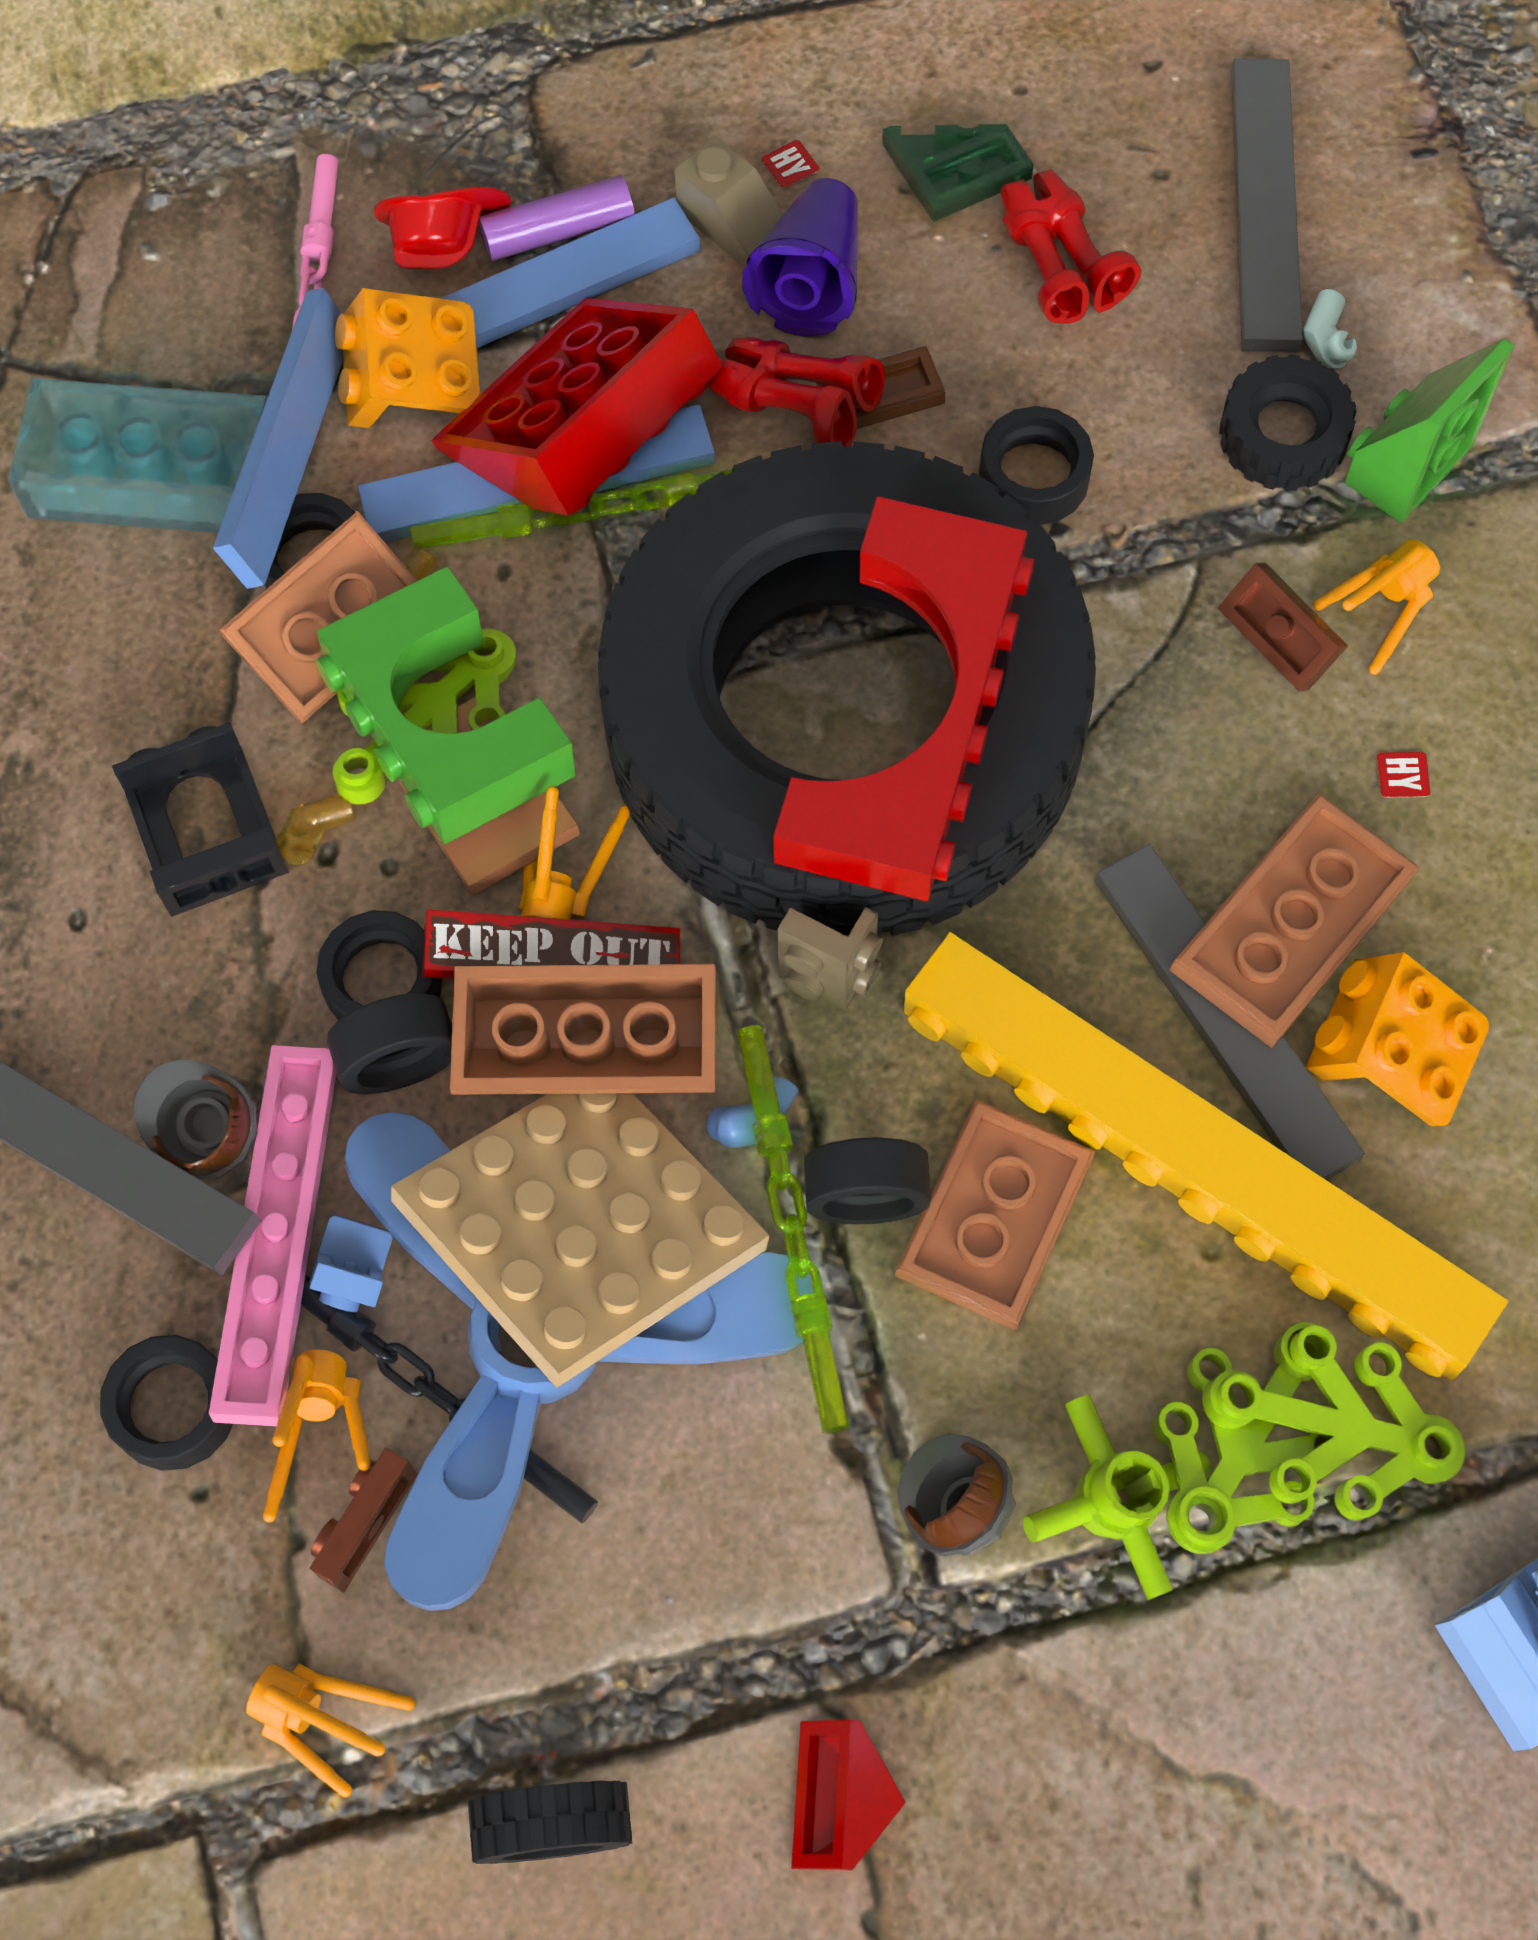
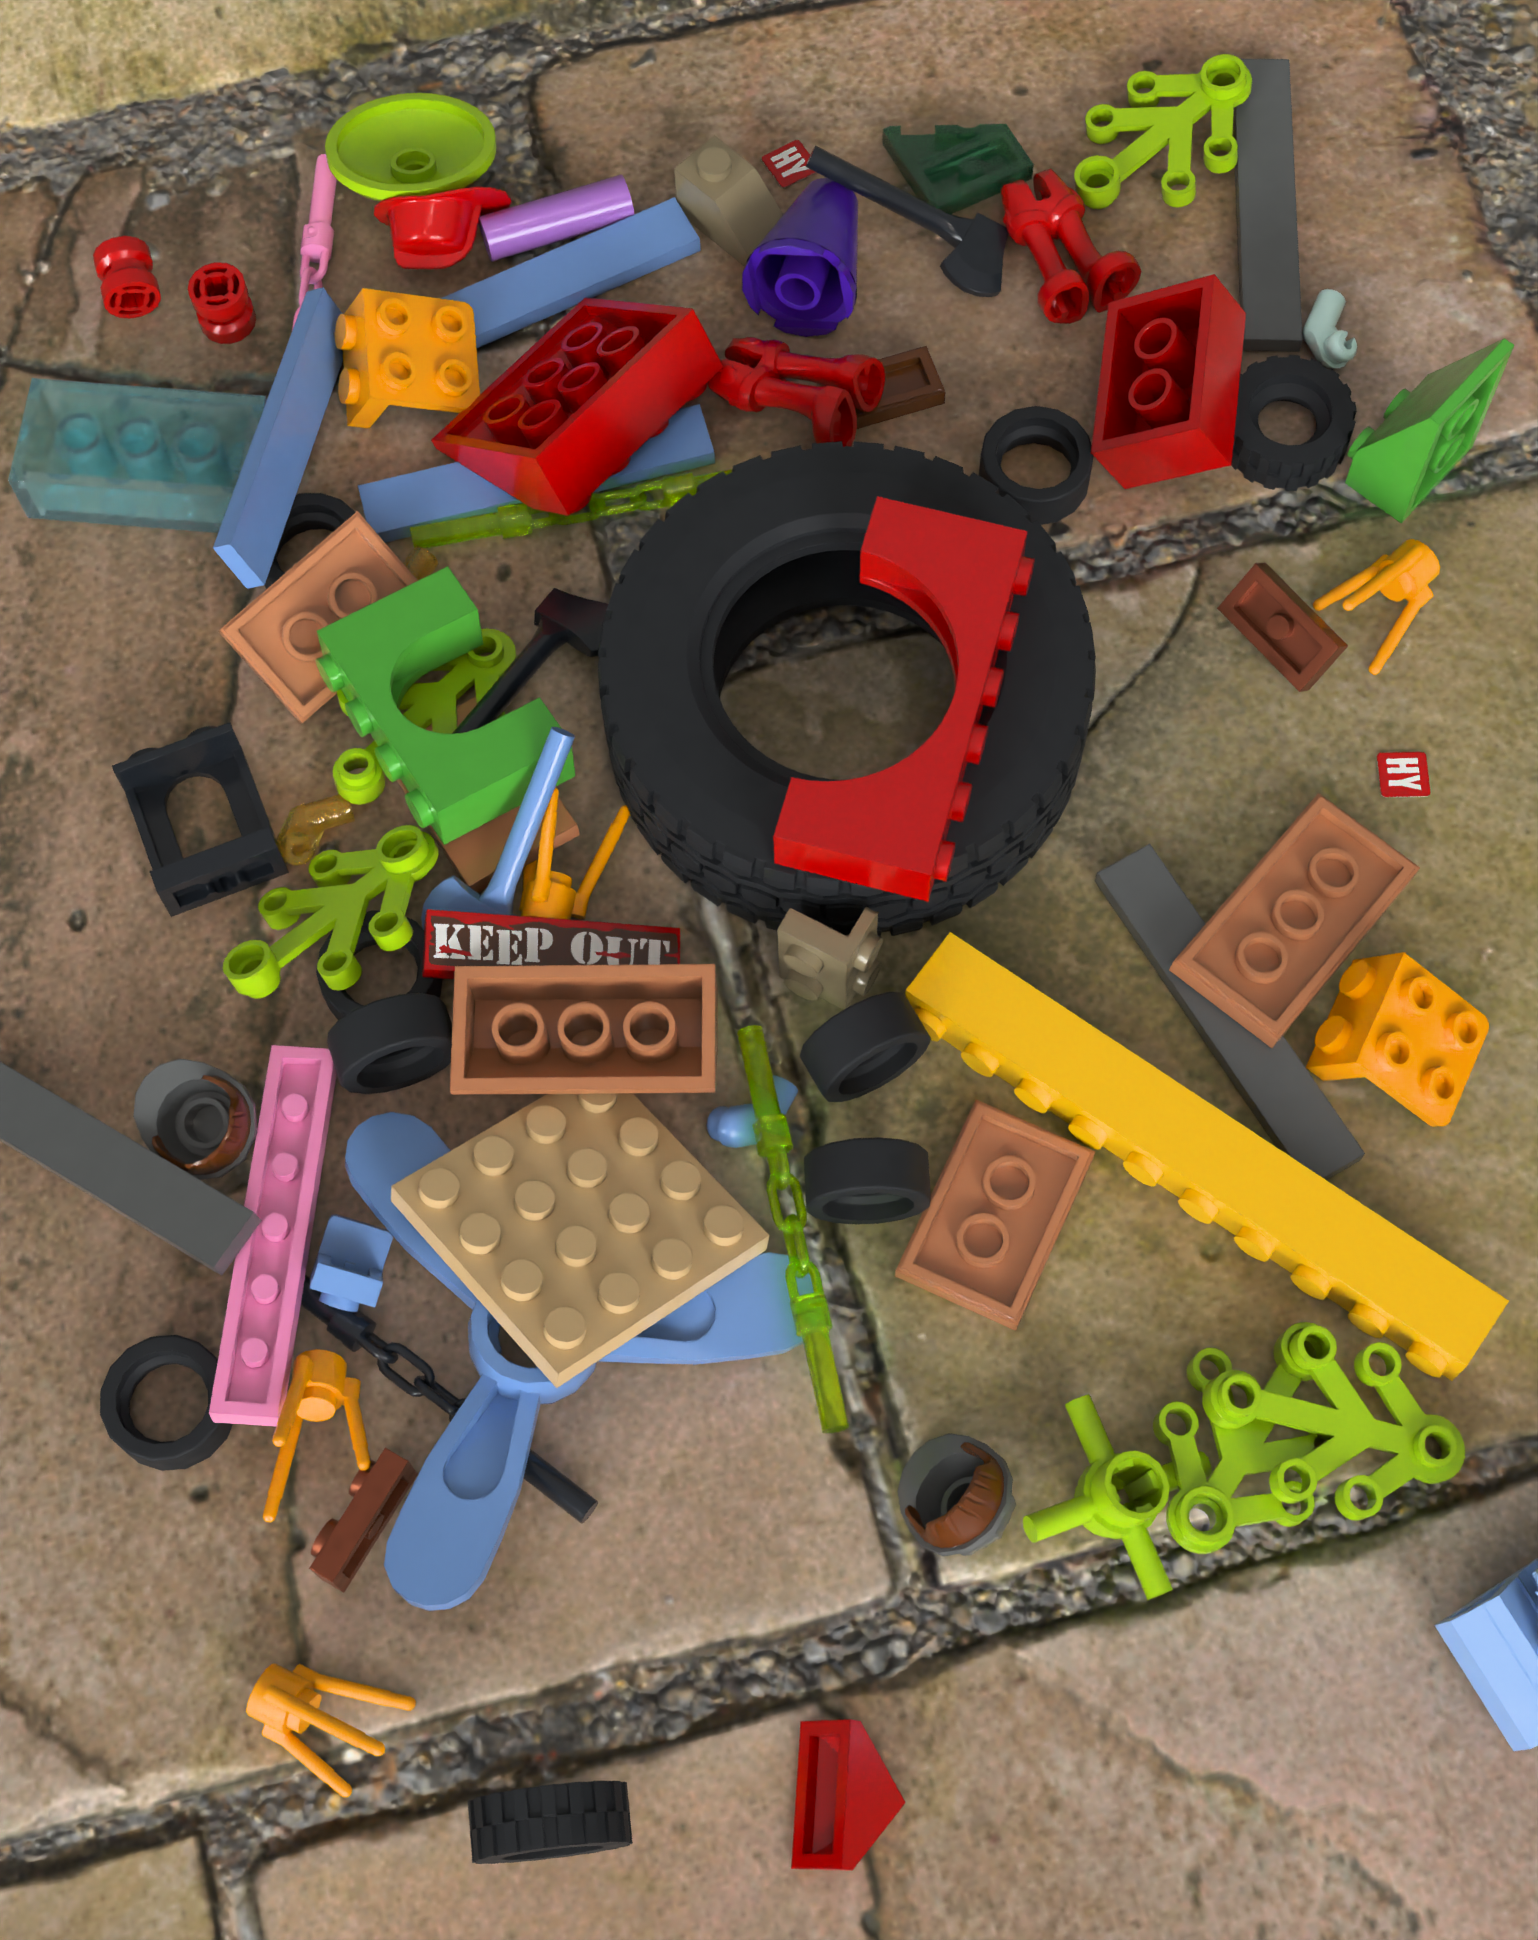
(125, 270): none -> red wheel
(222, 303): none -> red wheel
(394, 866): none -> lime plant
(410, 146): none -> lime dish
(499, 895): none -> medium blue piece
(560, 620): none -> black piece
(864, 1046): none -> black tyre
(978, 242): none -> black piece
(1169, 383): none -> red brick
(1217, 87): none -> lime plant

